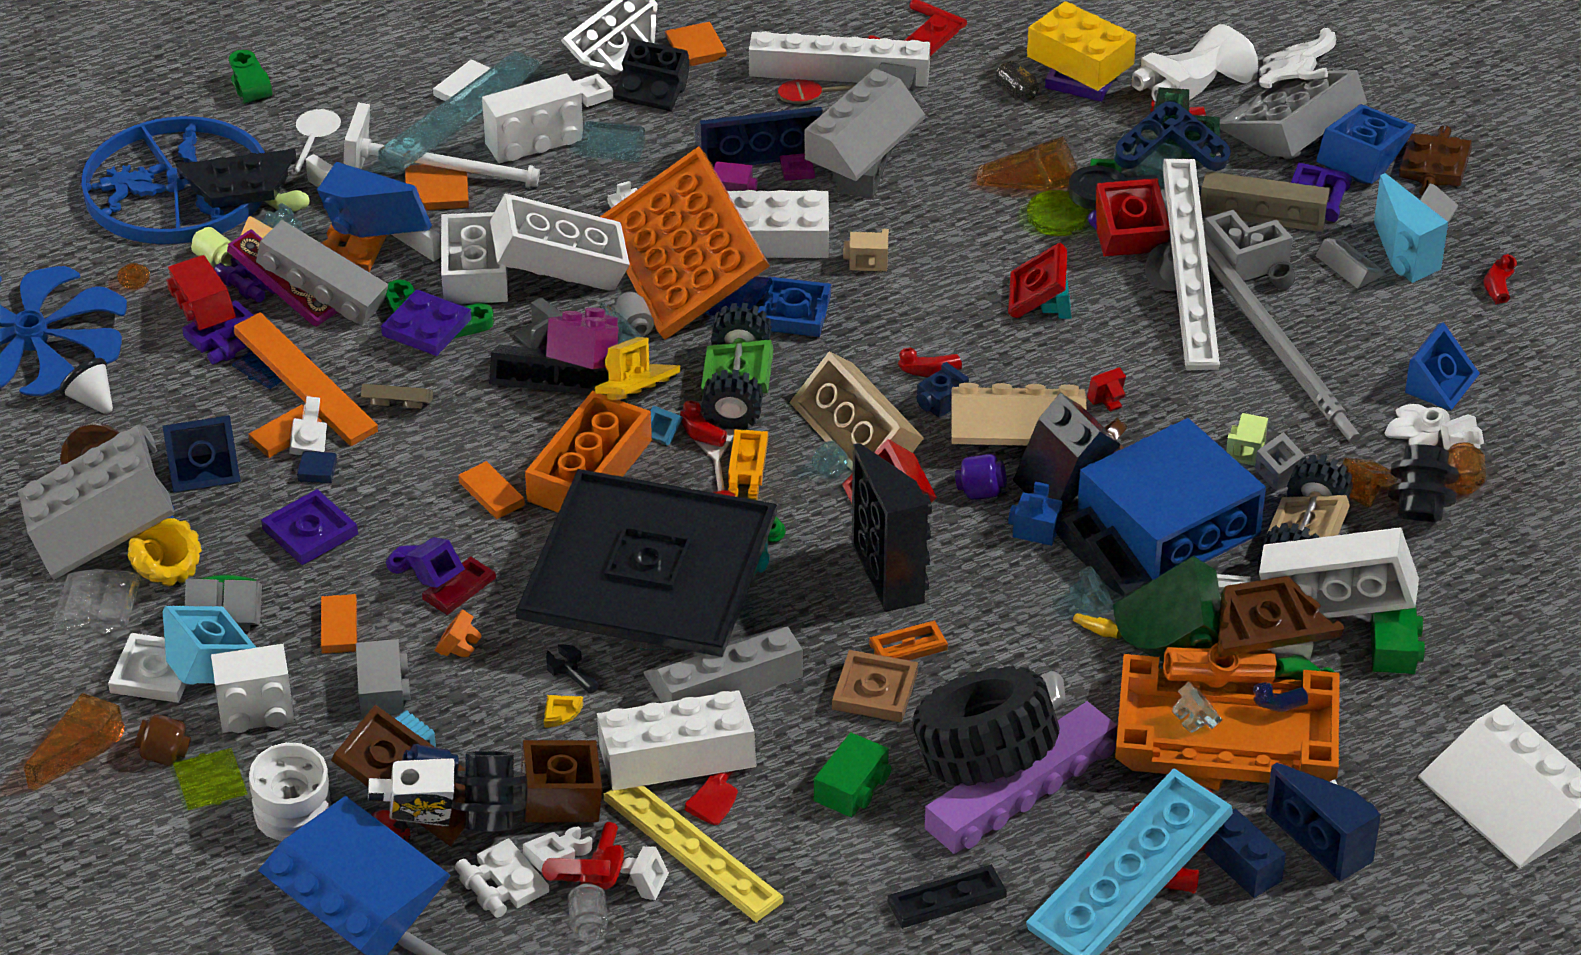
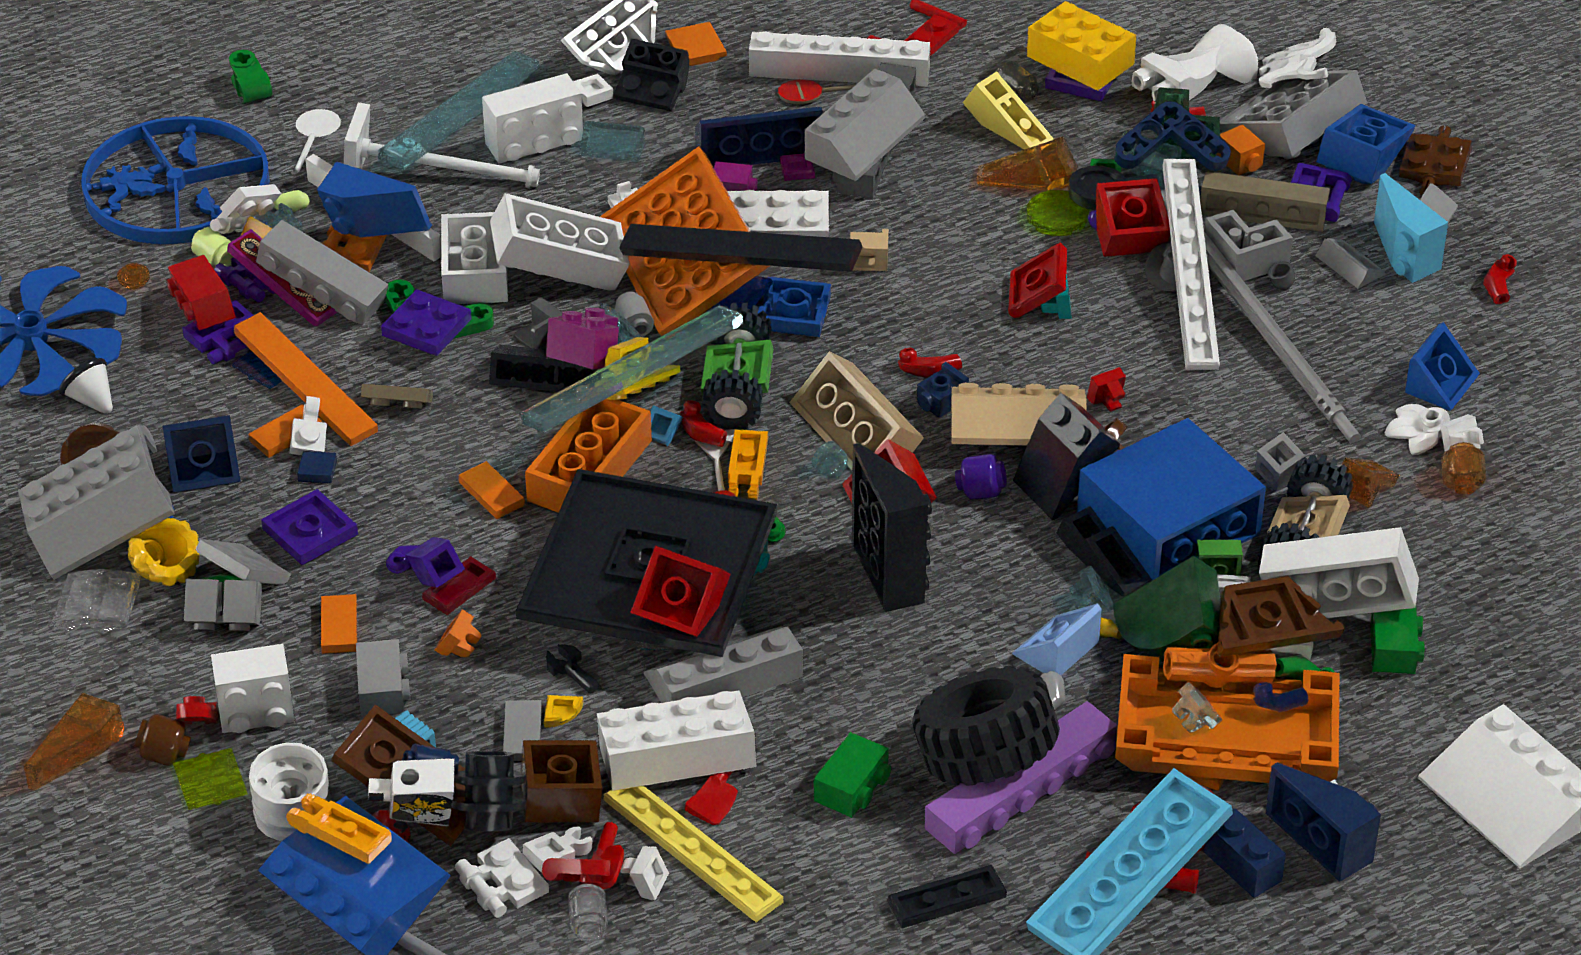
(144, 671): white plate -> none
(194, 635): medium azure slope -> none
(196, 710): none -> red plate
(239, 178): black wing -> none
(242, 204): none -> white plate
(242, 562): none -> light grey tile
(340, 828): none -> light orange hinge
(439, 186): orange tile -> none
(459, 79): white tile -> none
(520, 724): none -> light grey tile
(631, 368): none -> clear light blue tile
(680, 591): none -> red slope
(741, 247): none -> black tile
(875, 686): medium nougat plate -> none
(910, 648): orange tile -> none
(1004, 113): none -> light yellow slope
(1036, 516): blue brick -> none
(1062, 640): none -> light blue slope
(1221, 555): none -> bright green piece
(1245, 148): none -> orange brick
(1247, 438): yellowish green brick -> none
(1423, 483): black piece -> none

